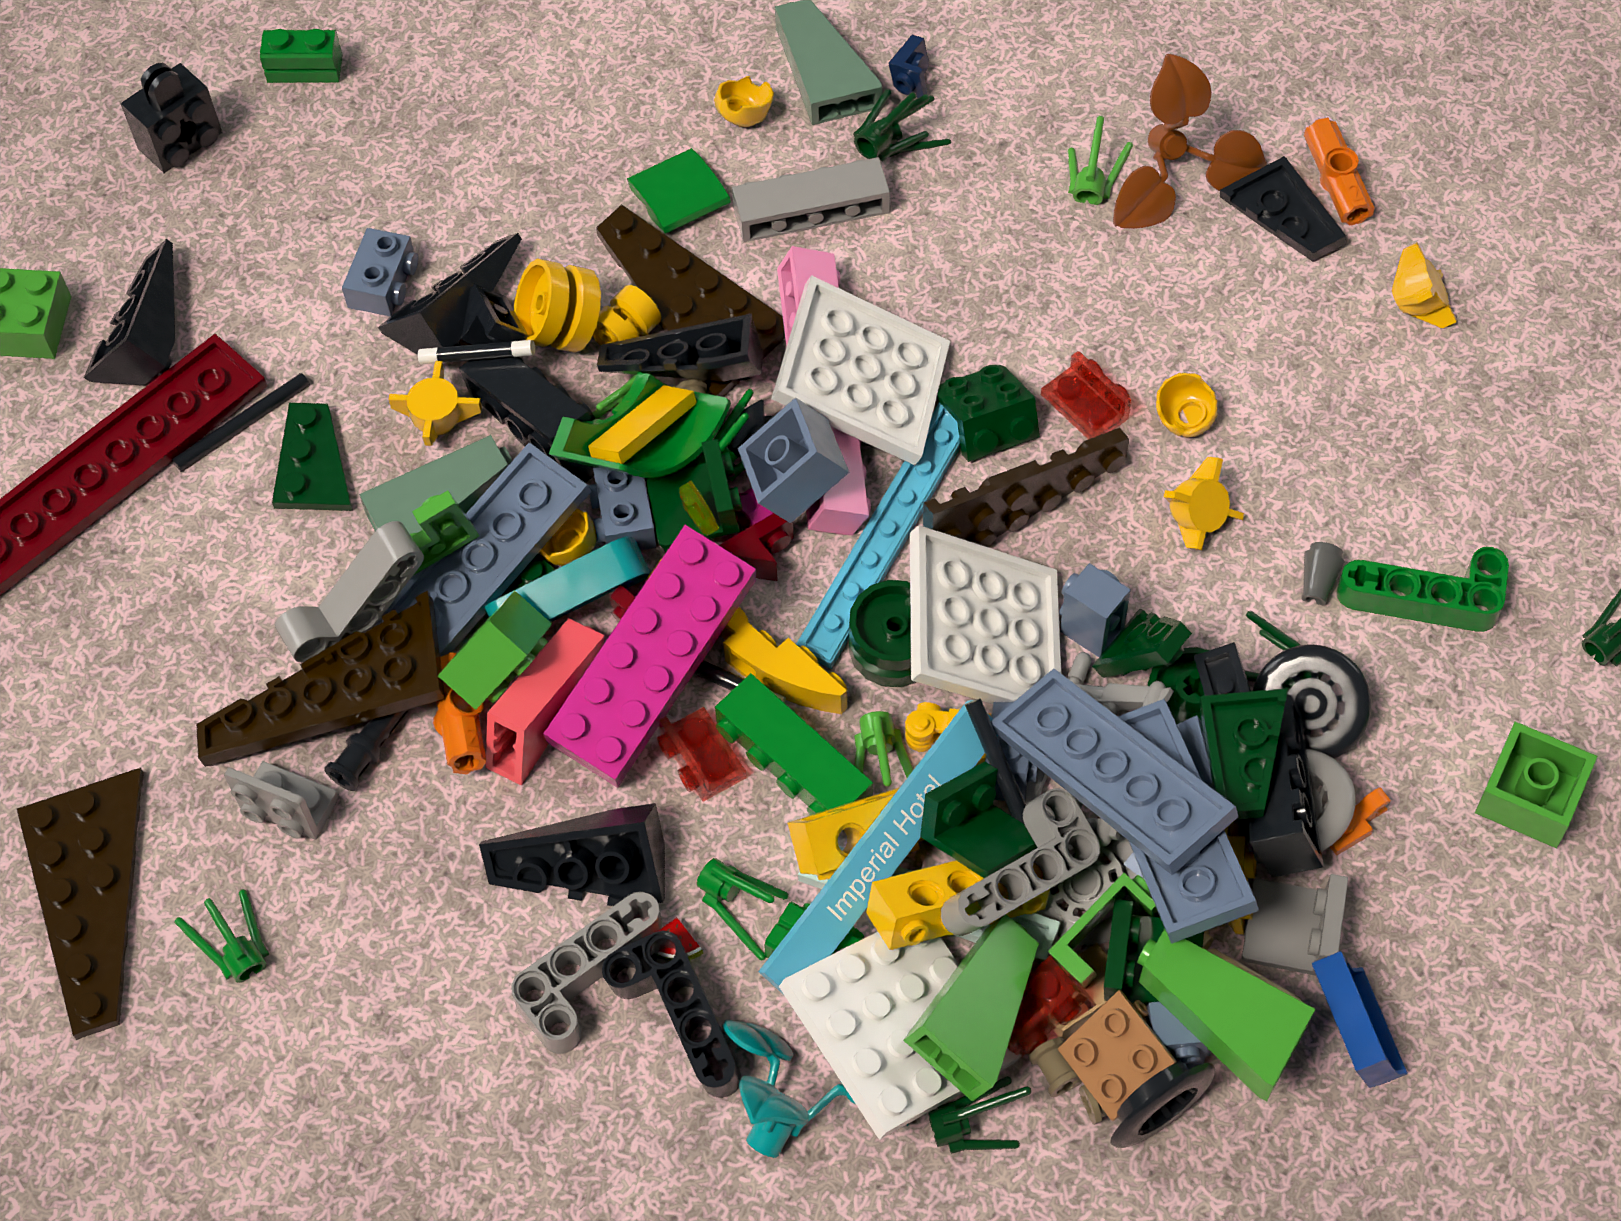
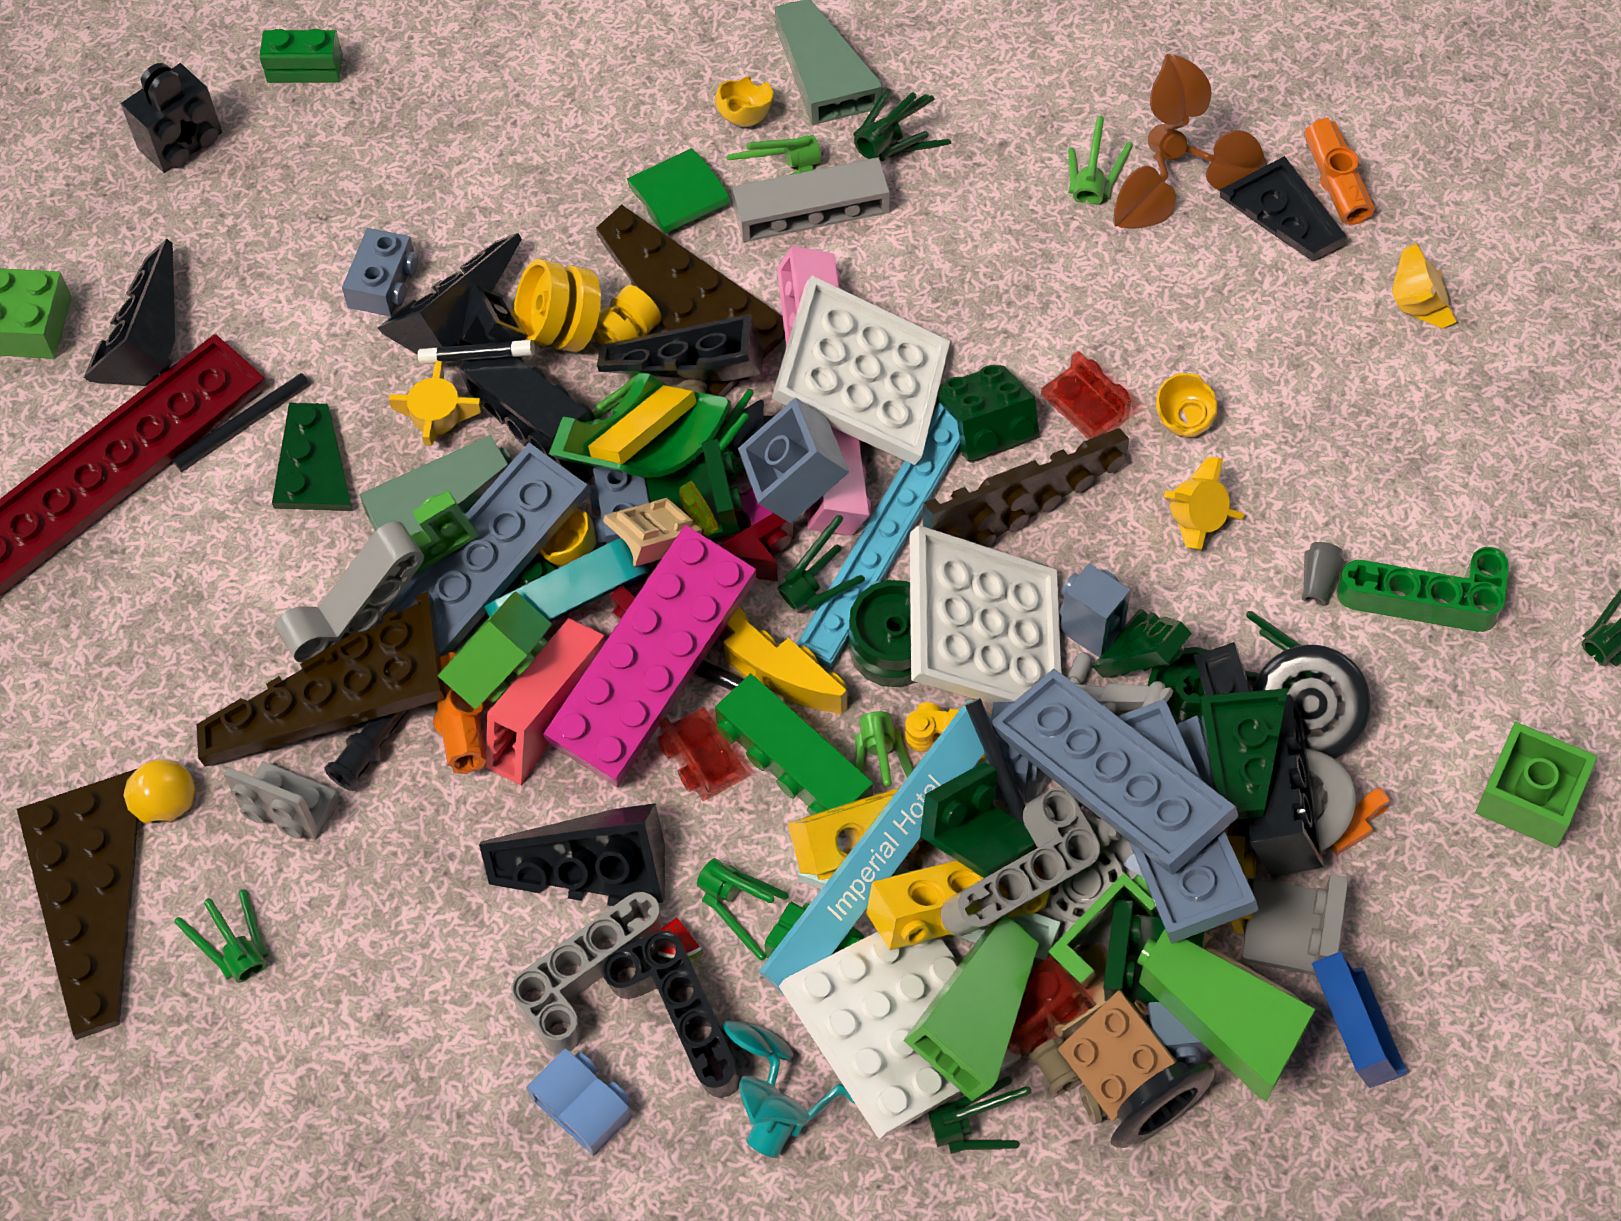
(159, 791): none -> yellow hair
(580, 1100): none -> medium blue brick
(649, 528): none -> tan piece
(799, 152): none -> bright green plant
(801, 587): none -> dark green plant
(909, 67): dark blue bracket -> none

